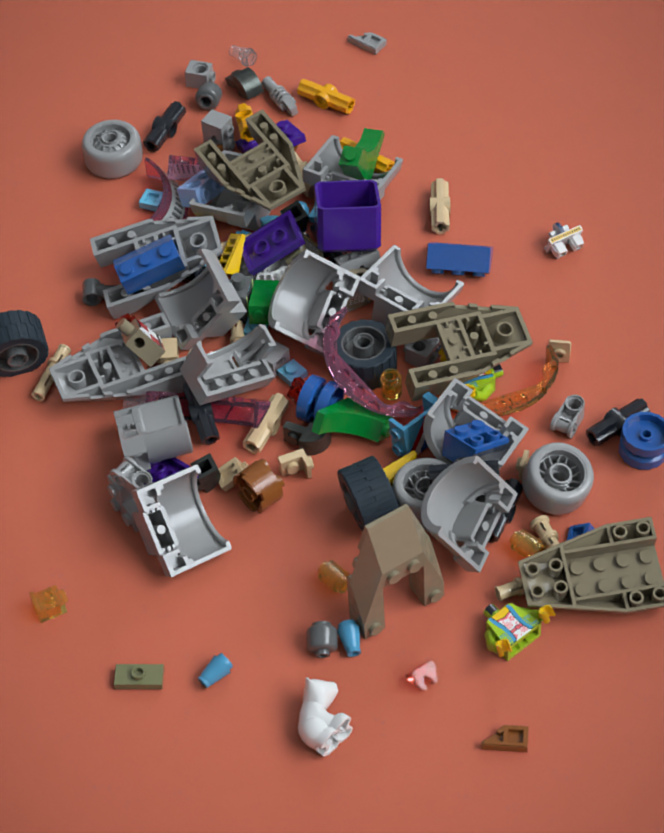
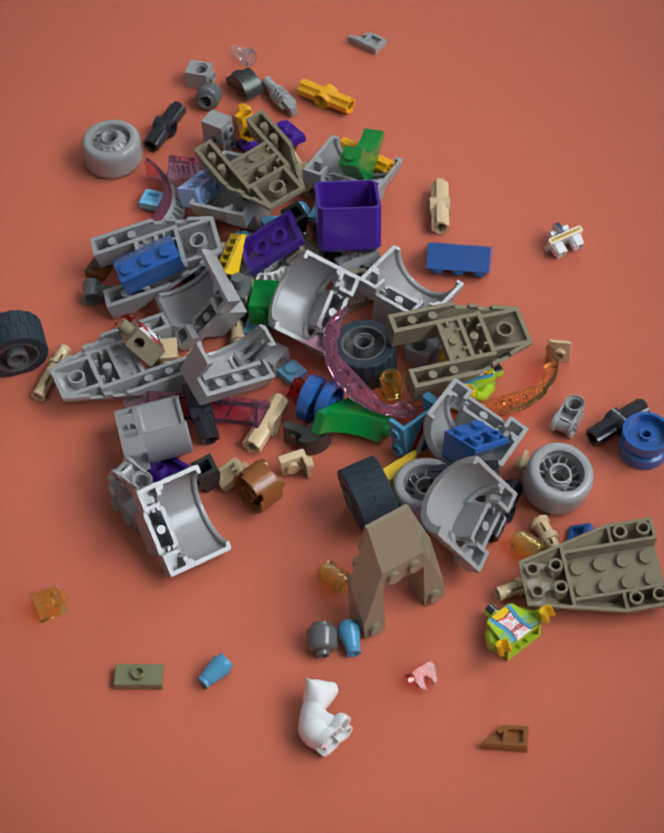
(95, 271): none -> reddish brown plate

